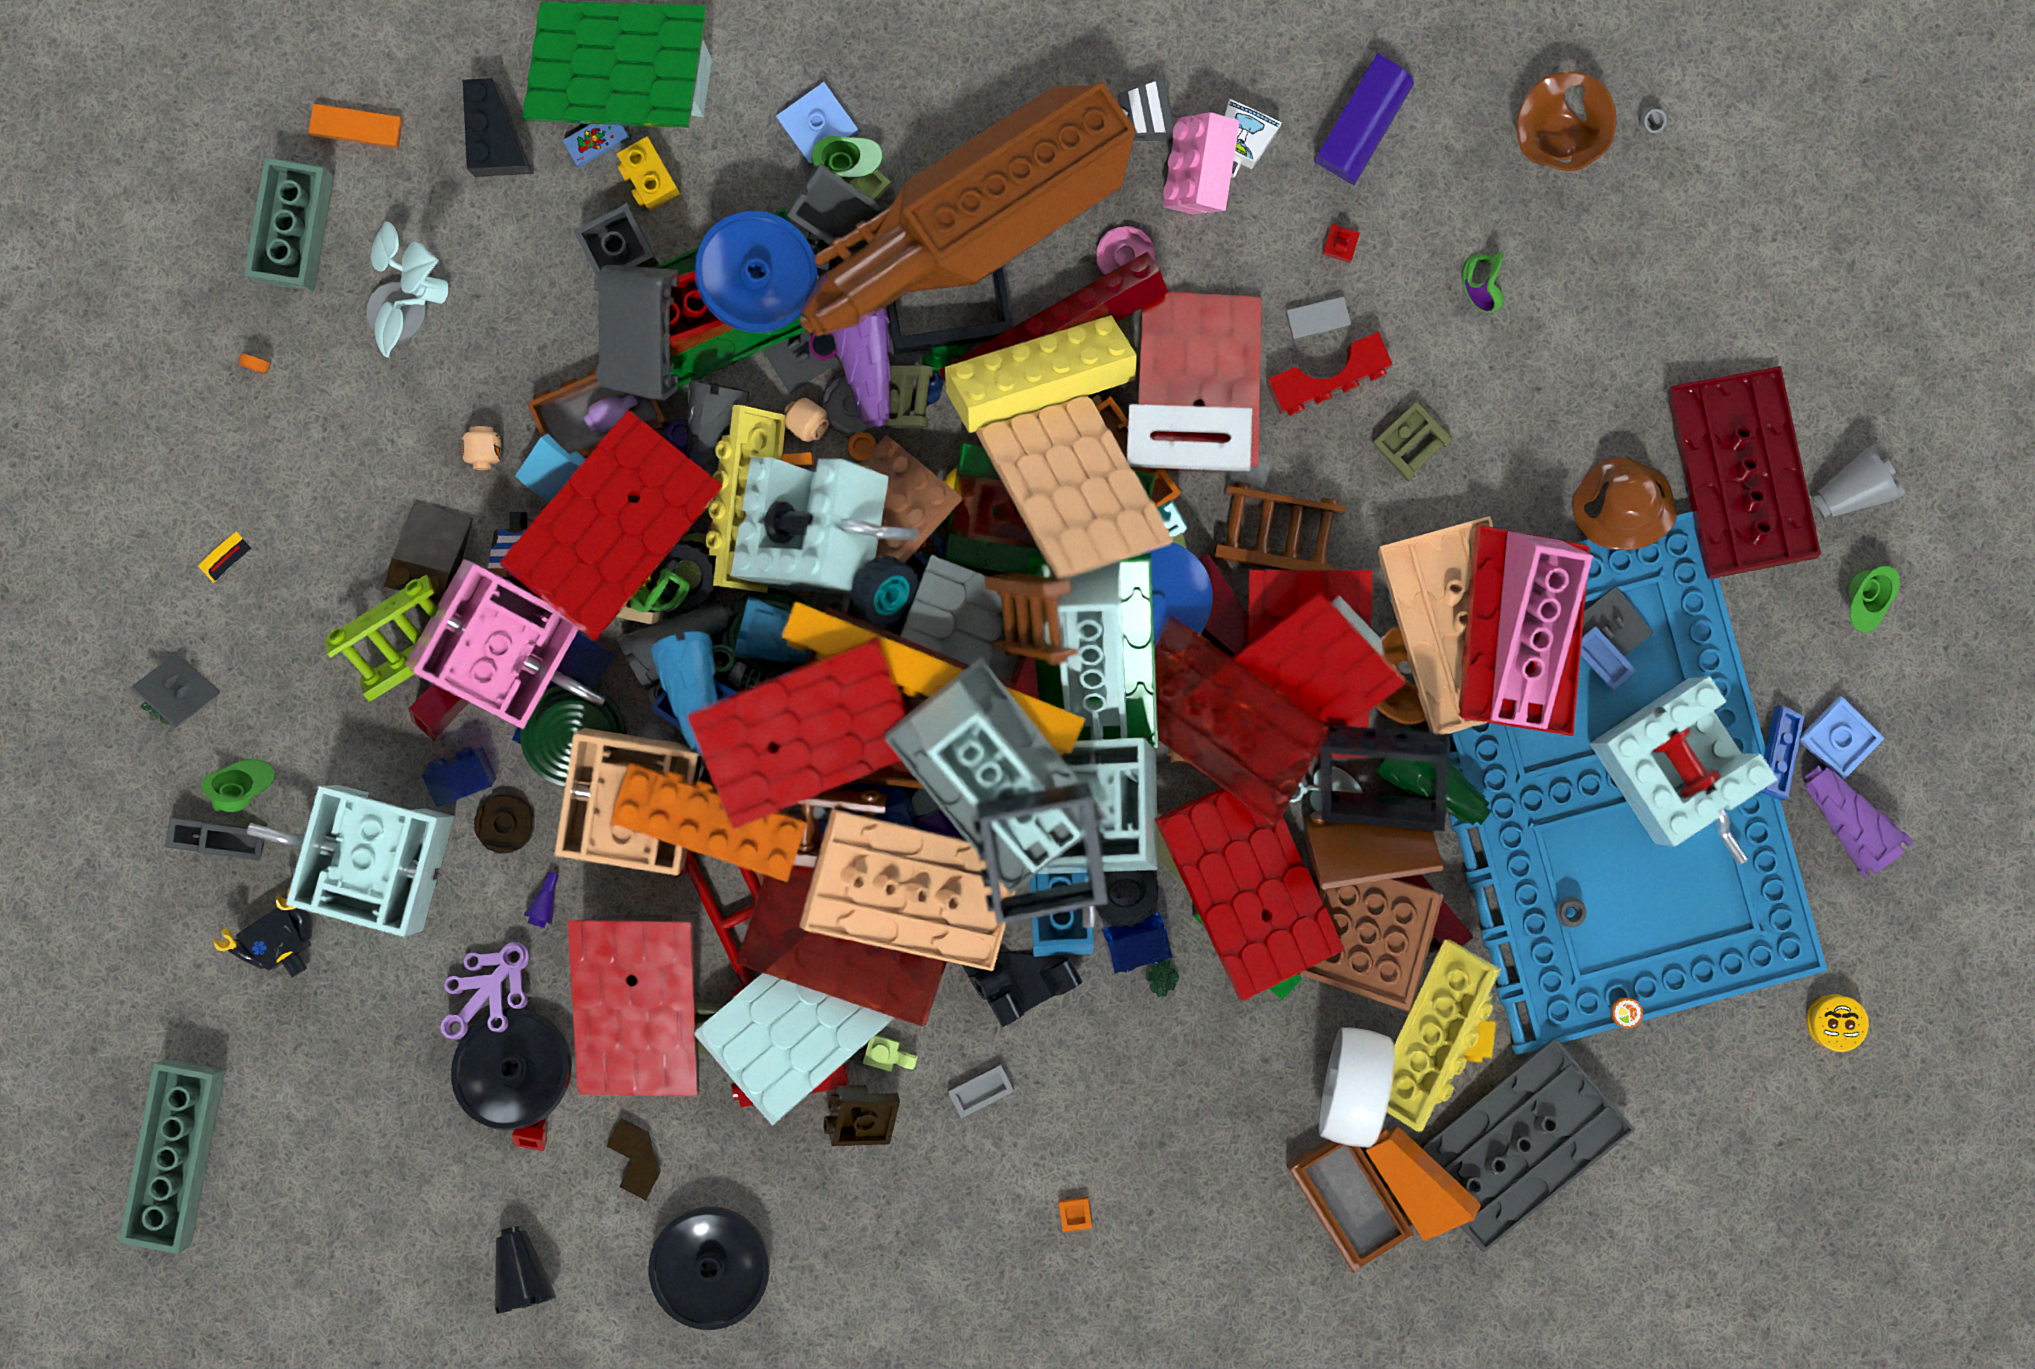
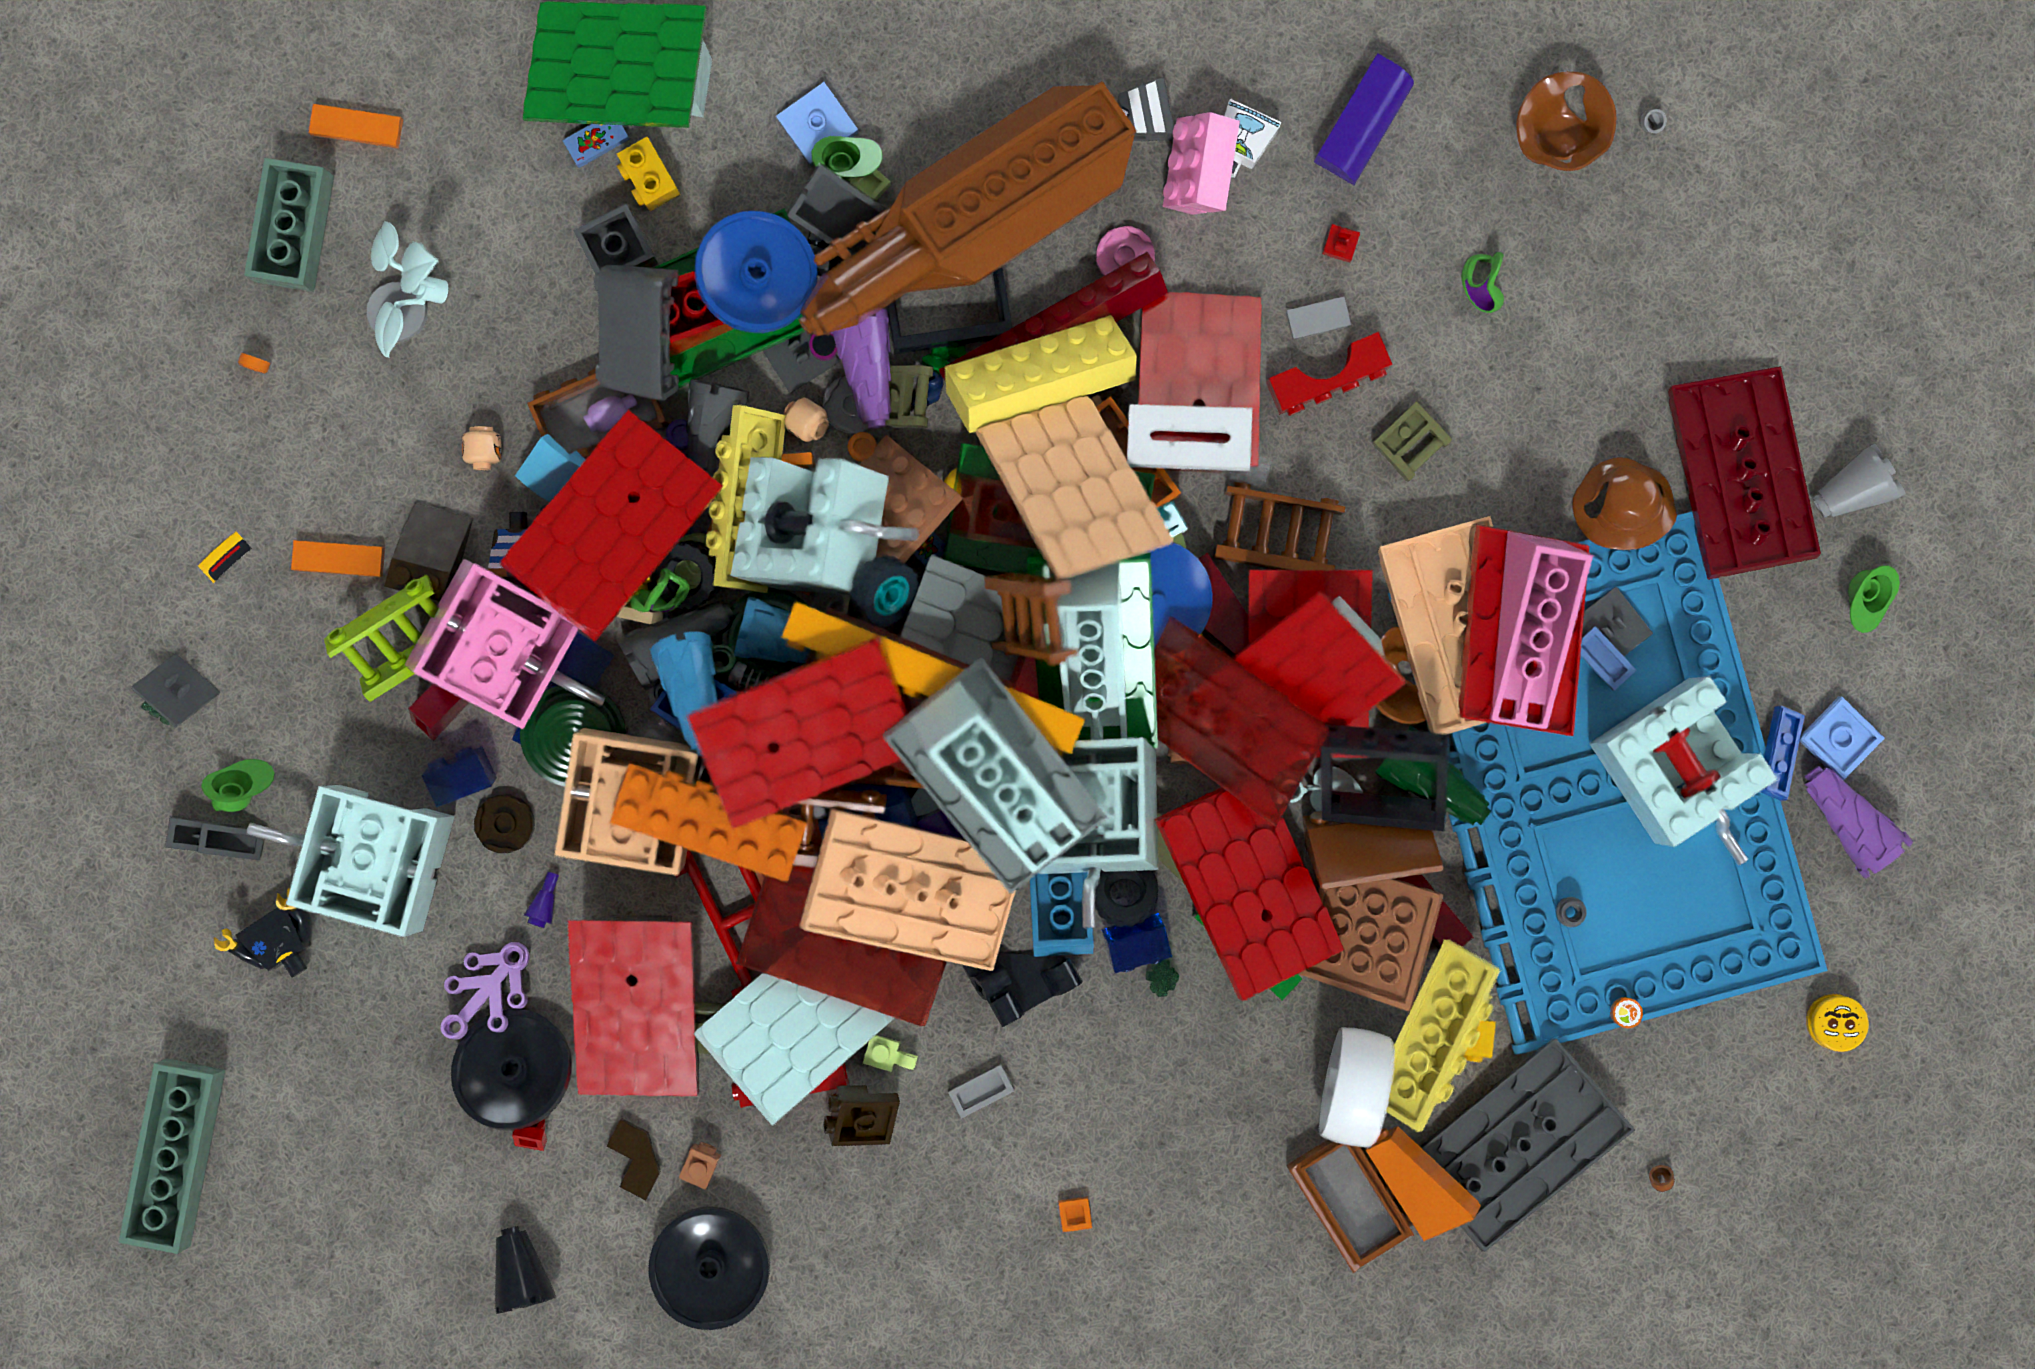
(337, 558): none -> orange tile
(490, 132): black wedge -> none
(700, 1165): none -> nougat bracket
(1048, 900): black window -> none
(1667, 1174): none -> dark orange hinge

